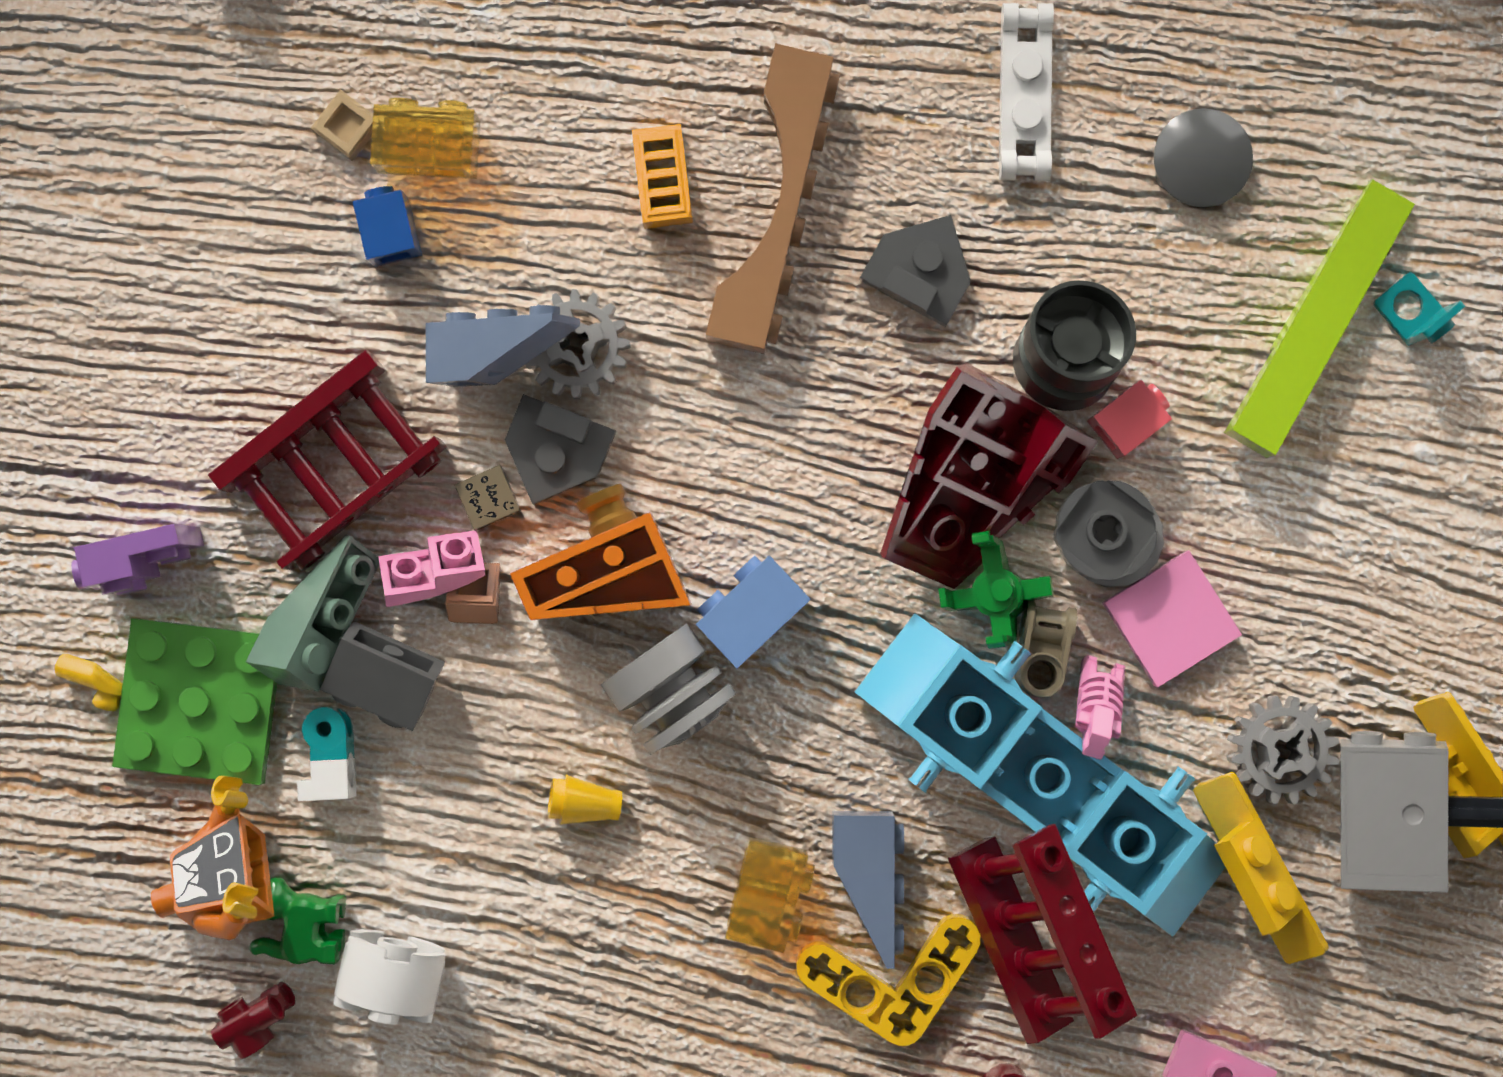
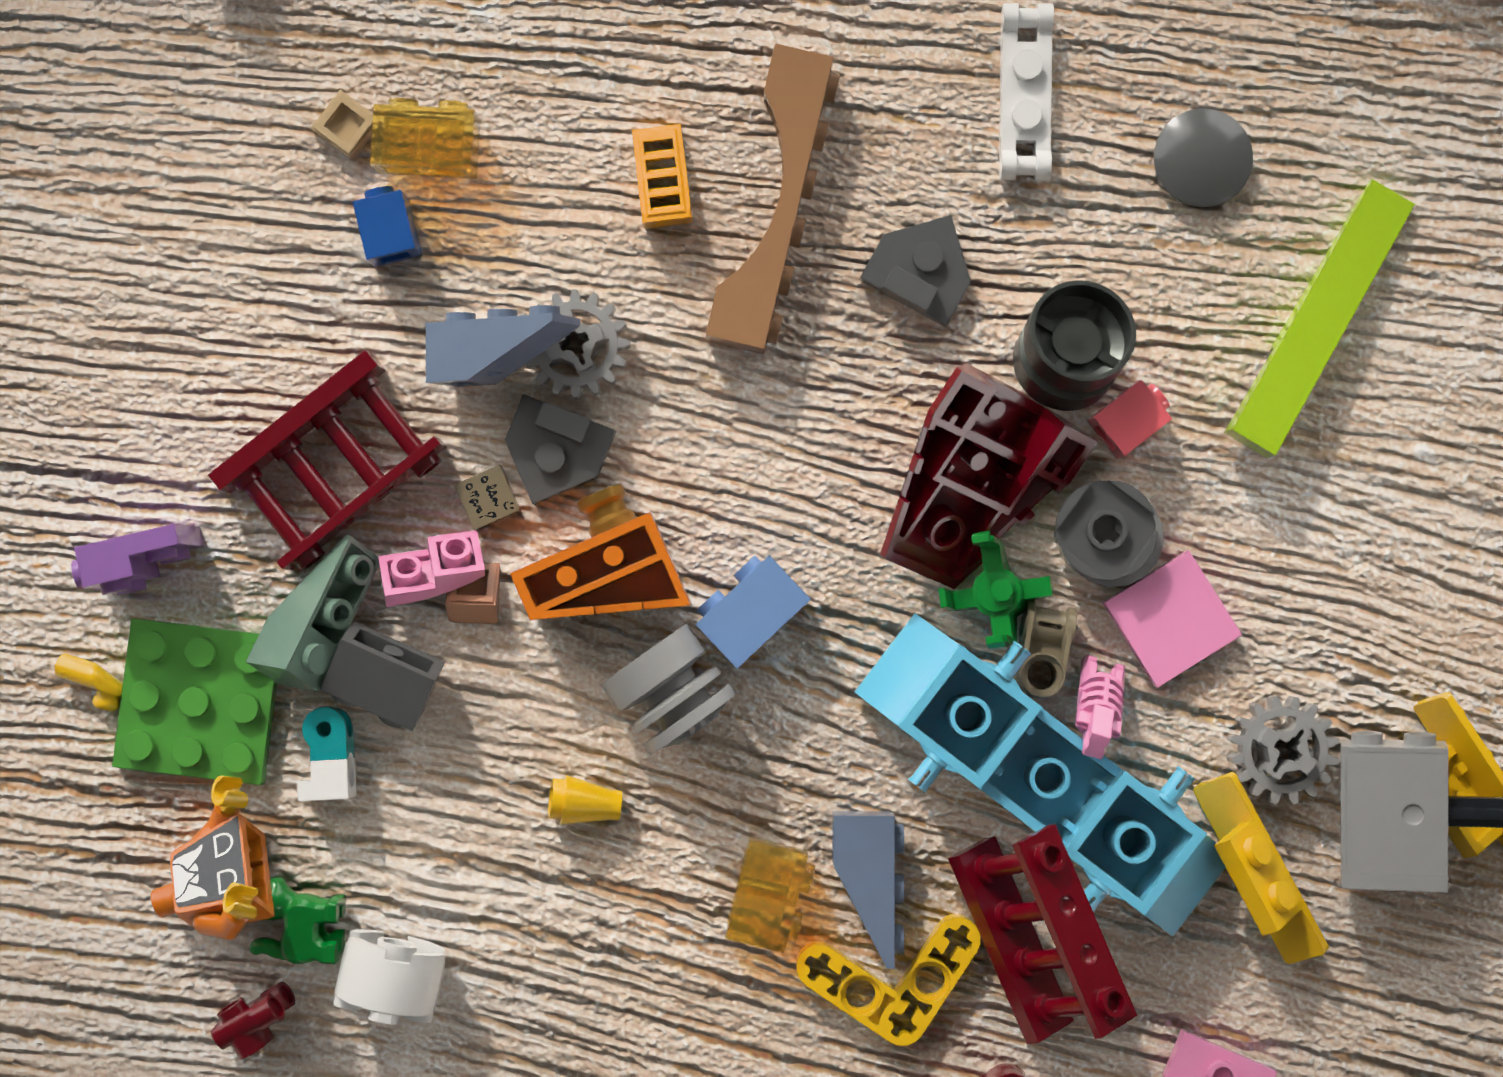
(1432, 319): teal bracket -> none

